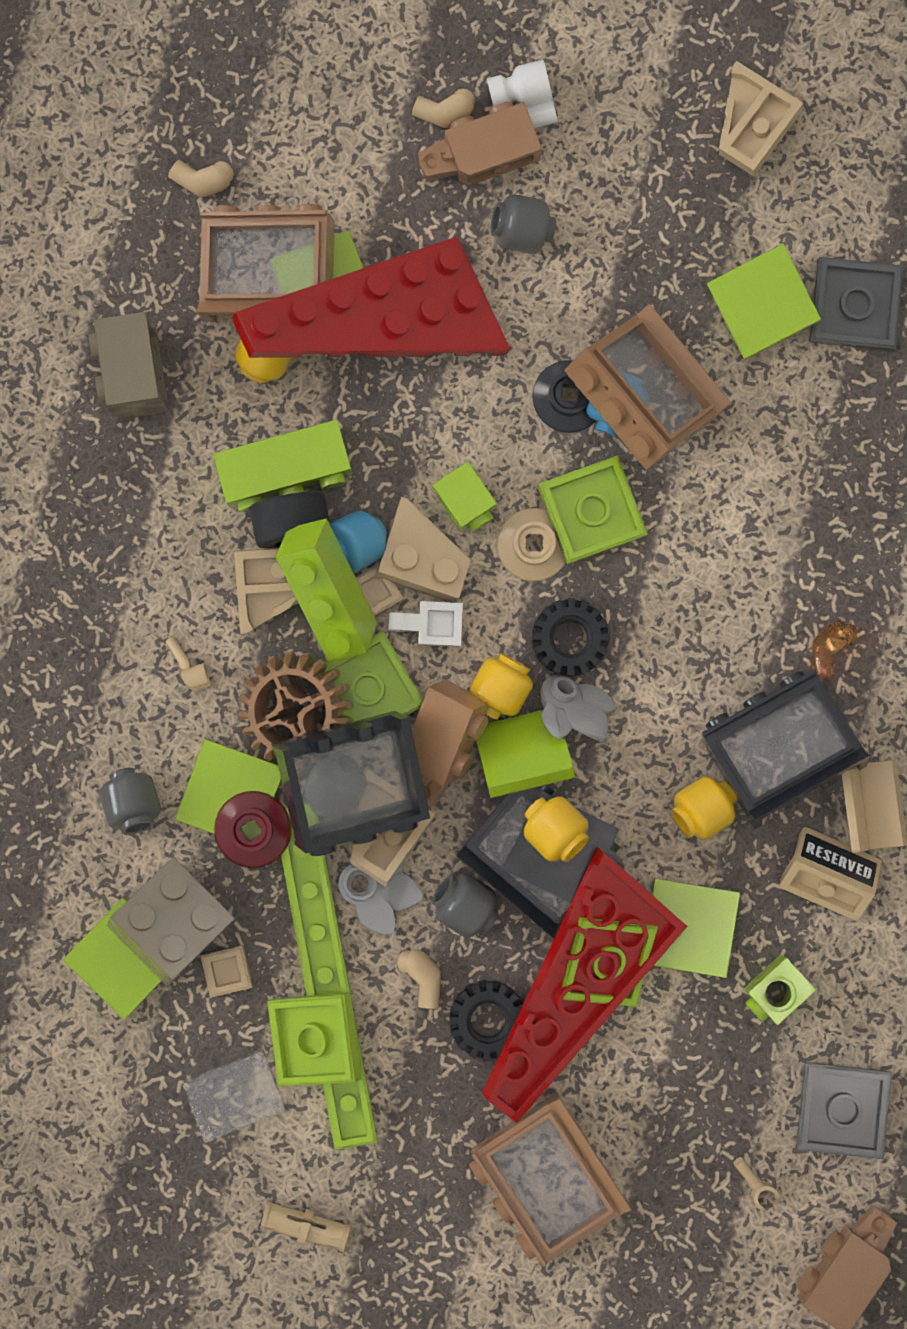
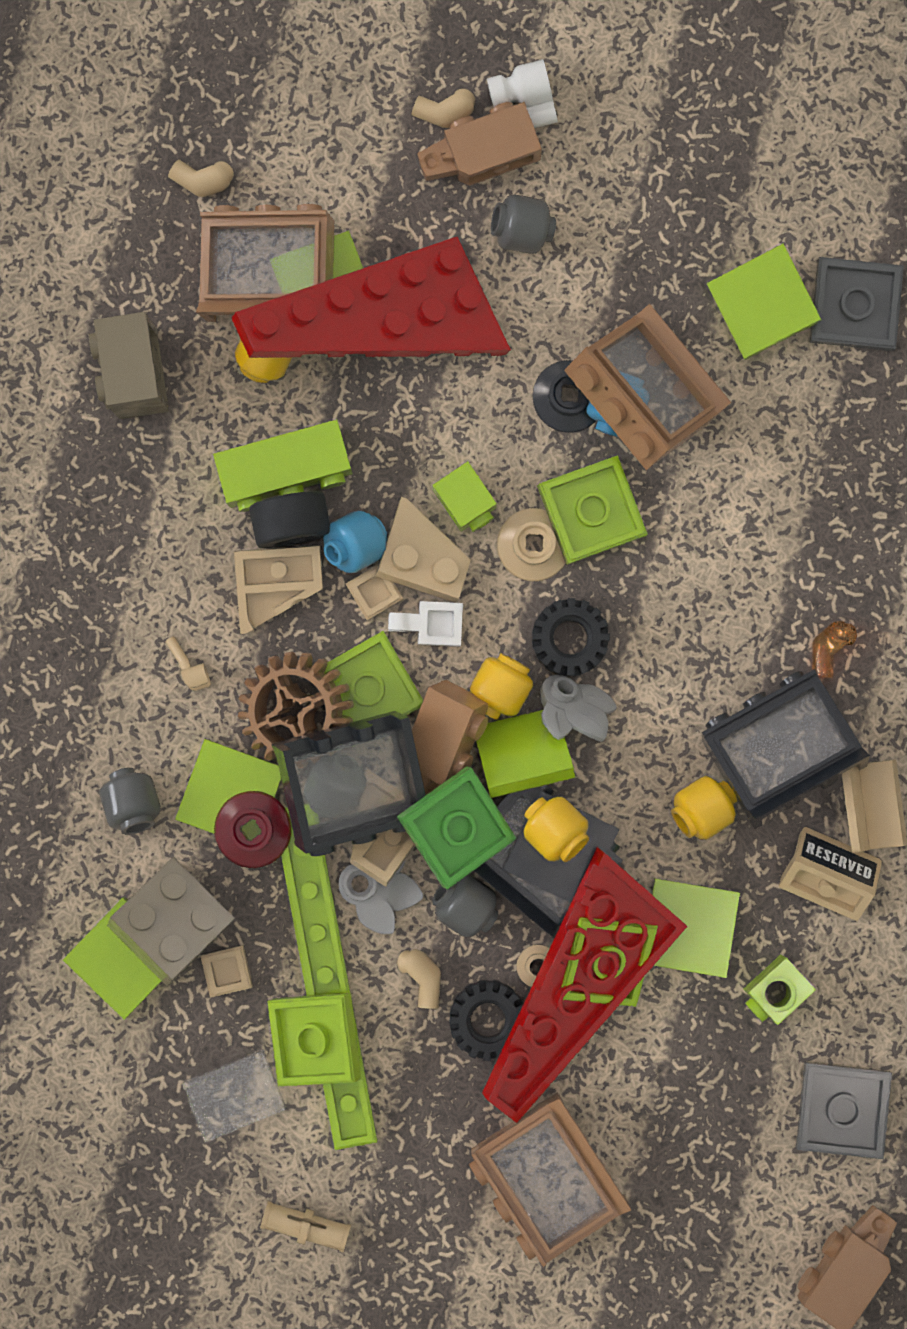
(327, 590): lime brick -> none
(456, 827): none -> bright green tile
(524, 960): none -> tan plate
(754, 1182): tan hand -> none
(755, 119): tan wing -> none

